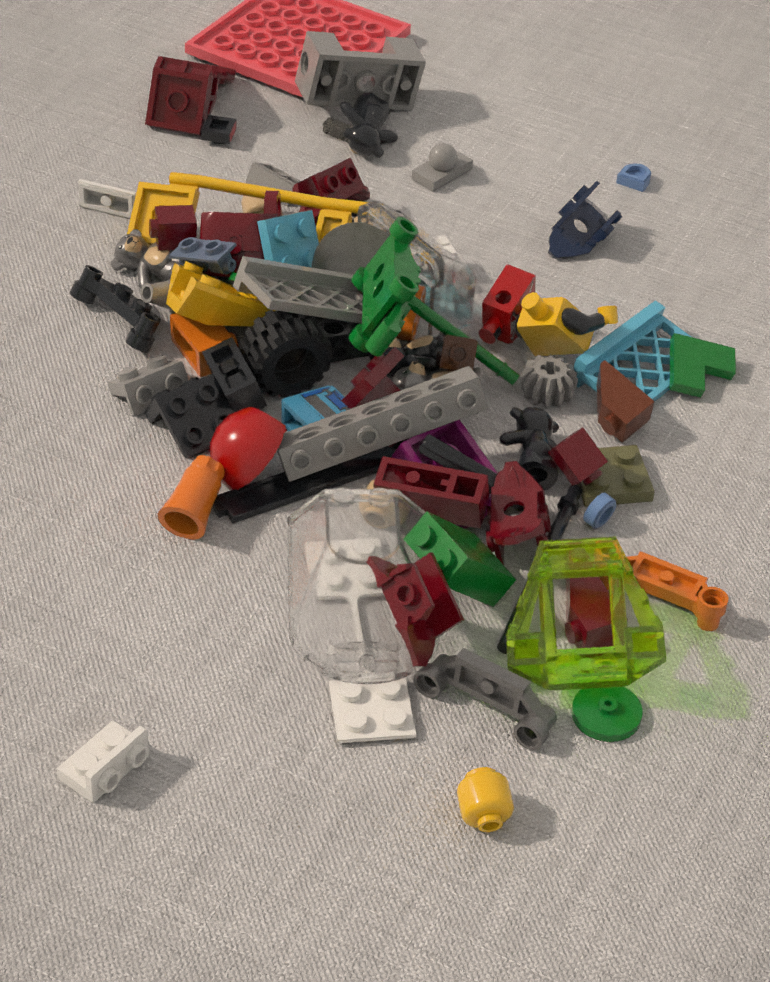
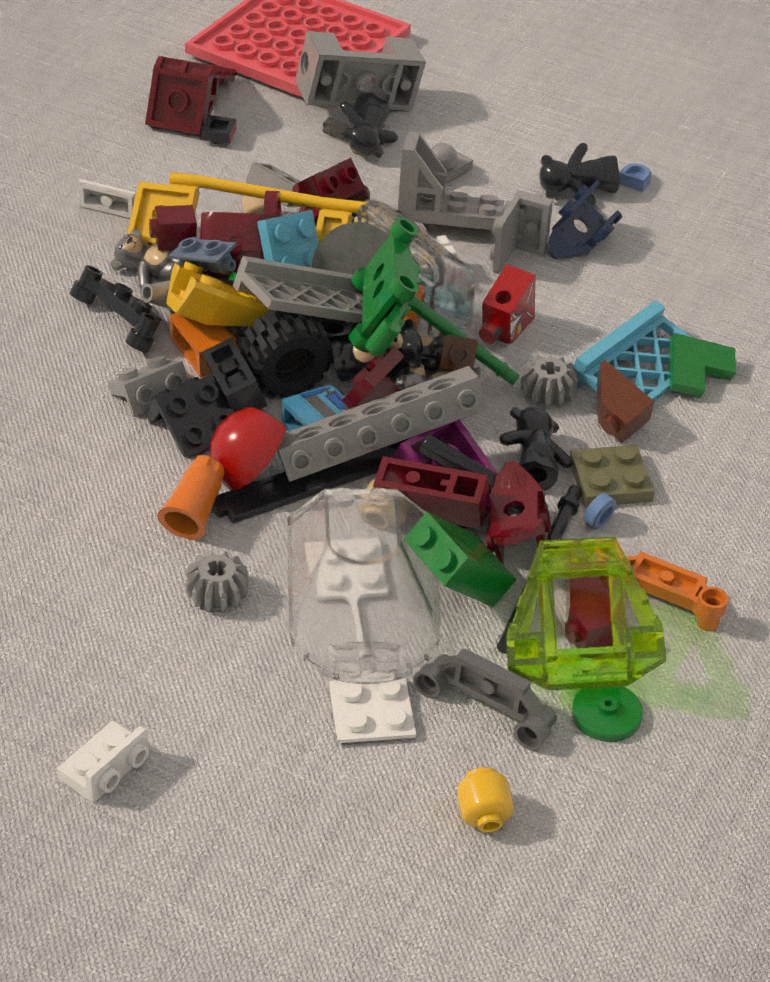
(217, 581): none -> light grey gear
(351, 361): none -> black piece
(418, 602): dark red piece -> none
(424, 196): none -> light grey bracket
(522, 226): none -> light grey bracket
(558, 326): yellow torso -> none
(559, 176): none -> black piece
(578, 458): dark red brick -> none

